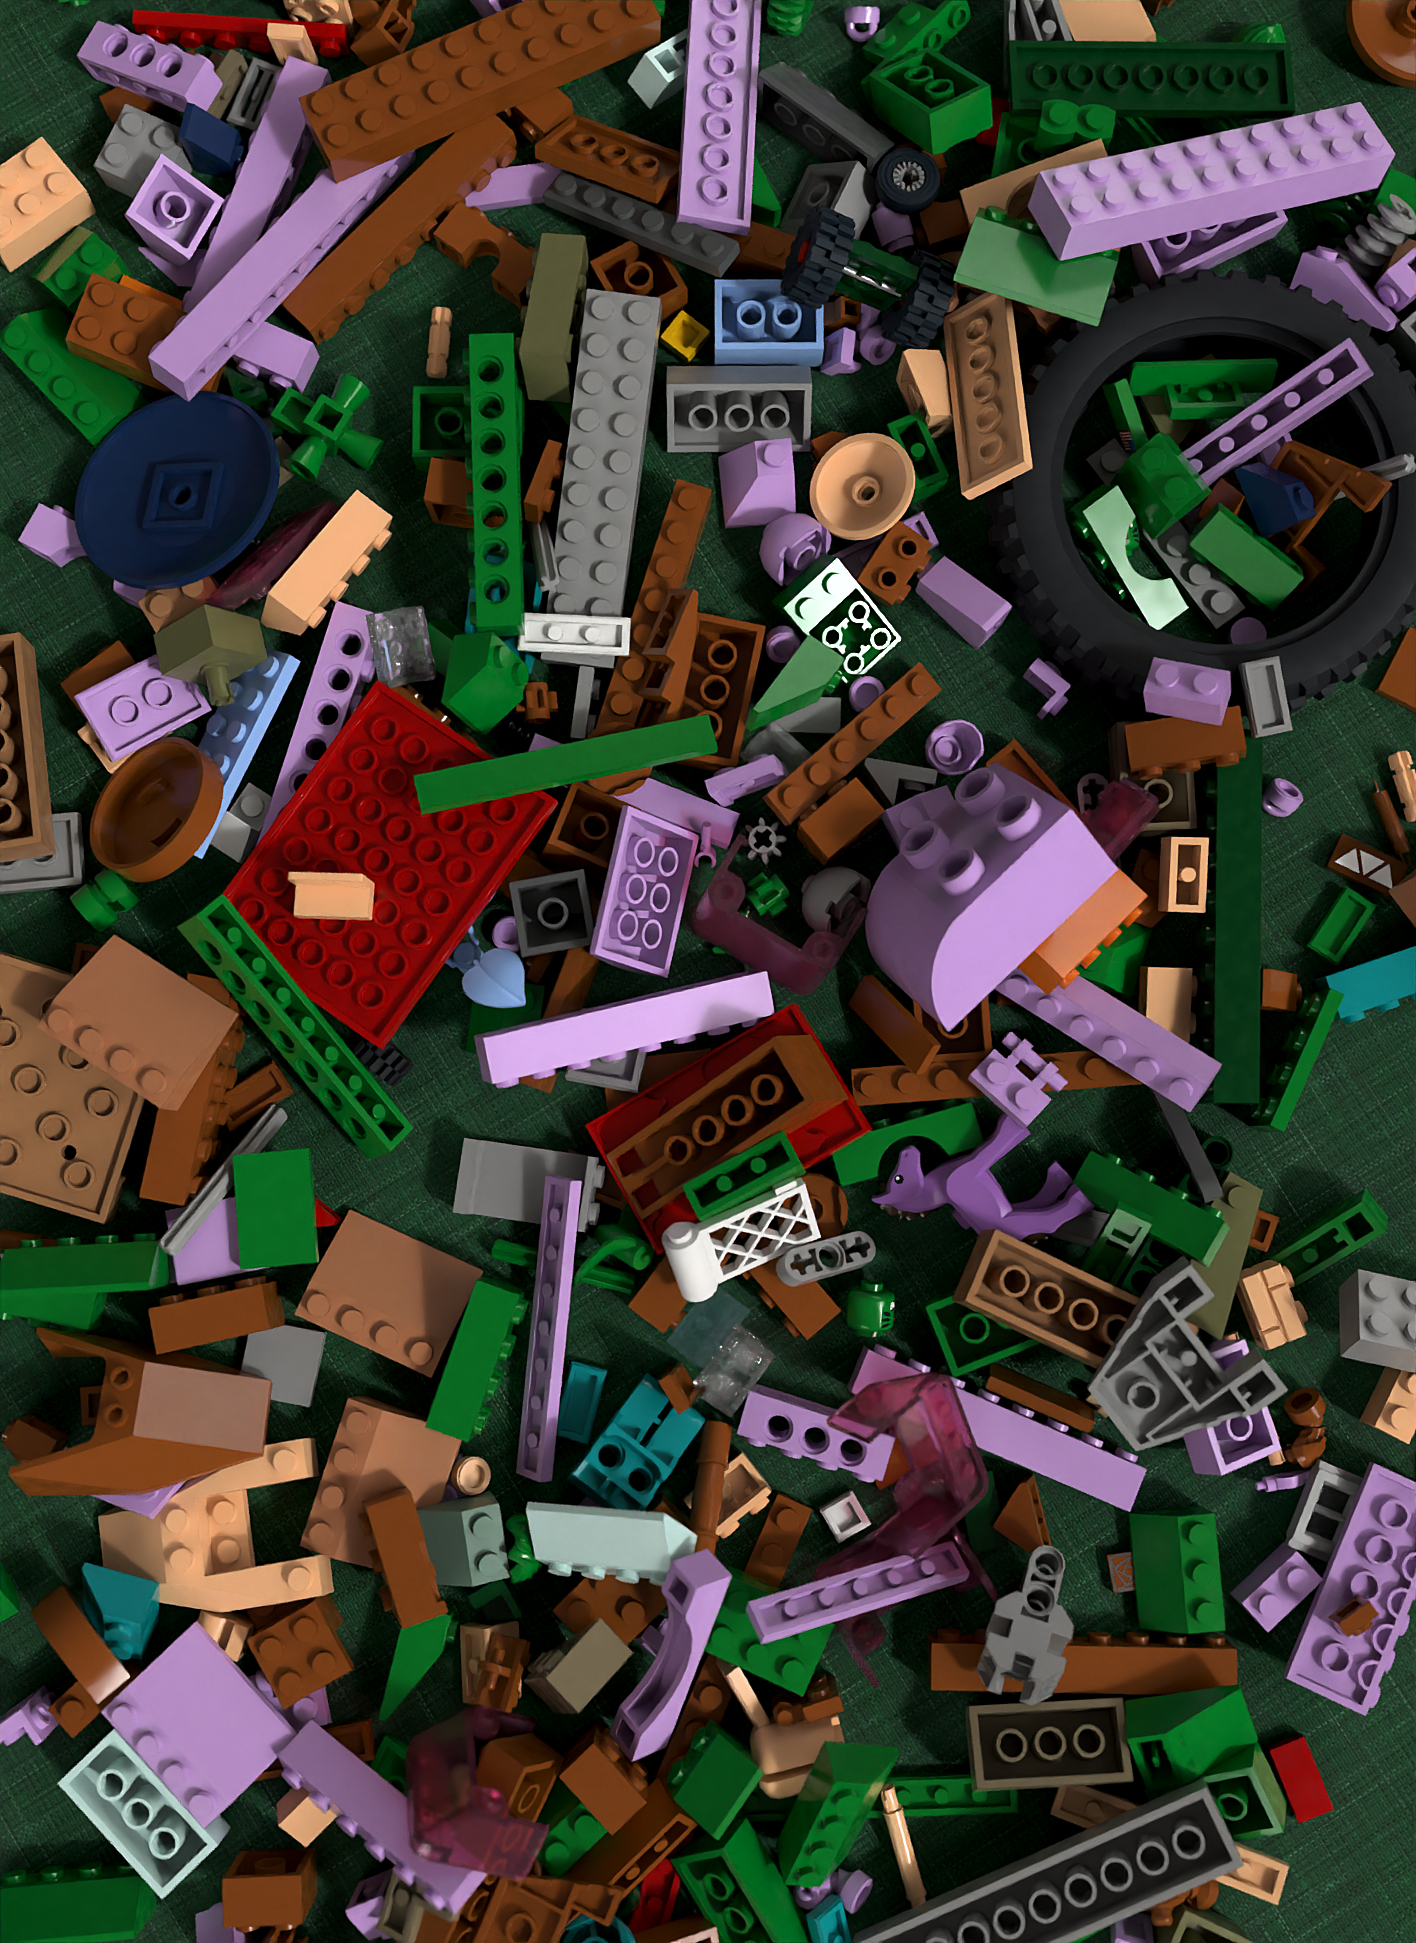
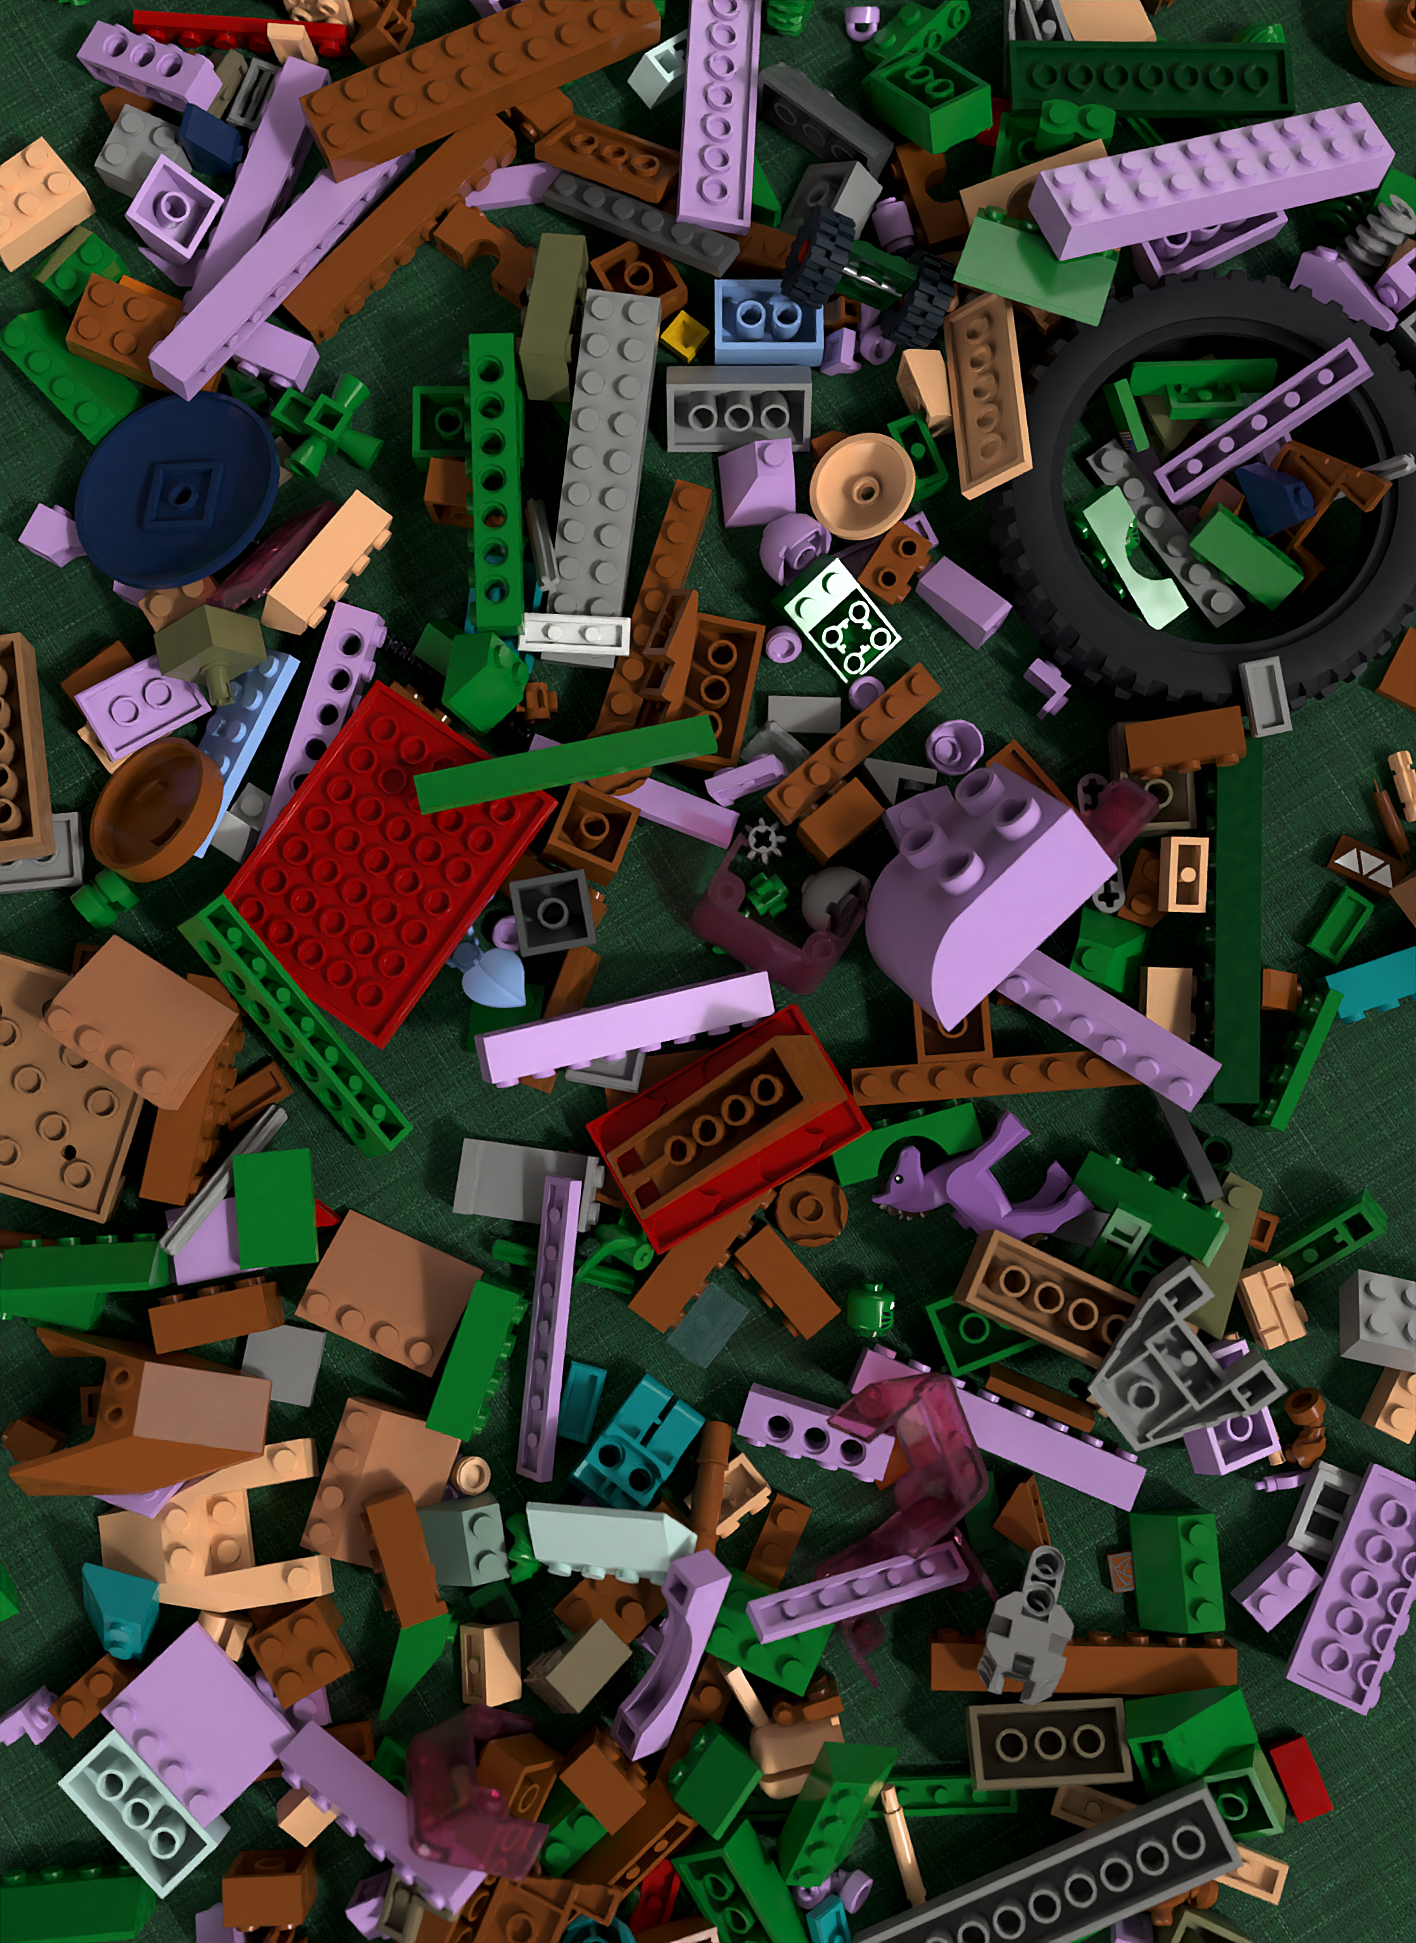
(79, 1643): dark orange arch -> none
(332, 895): light nougat panel -> none
(388, 1063): black tyre -> none
(401, 646): clear bracket -> none
(439, 342): light nougat axle -> none
(502, 1672): dark orange hips -> none
(539, 967): dark orange plate -> none
(545, 482): dark orange wing -> none
(587, 691): light grey plate -> none
(644, 894): lavender slope -> none
(678, 1387): dark orange tile -> none
(693, 1252): white piece -> none
(705, 846): lavender hand -> none
(733, 1370): clear brick -> none
(743, 1177): green brick -> none
(799, 684): green slope -> none
(815, 1268): light grey beam -> none
(844, 1516): white tile -> none
(894, 1024): dark orange tile -> none
(922, 173): black bush -> none
(1012, 1089): lavender plate -> none
(1083, 931): orange brick -> none
(1160, 484): green slope -> none
(1187, 691): lavender brick -> none
(1246, 631): lavender tile -> none
(1283, 795): lavender tile -> none
(1354, 1617): dark orange plate -> none

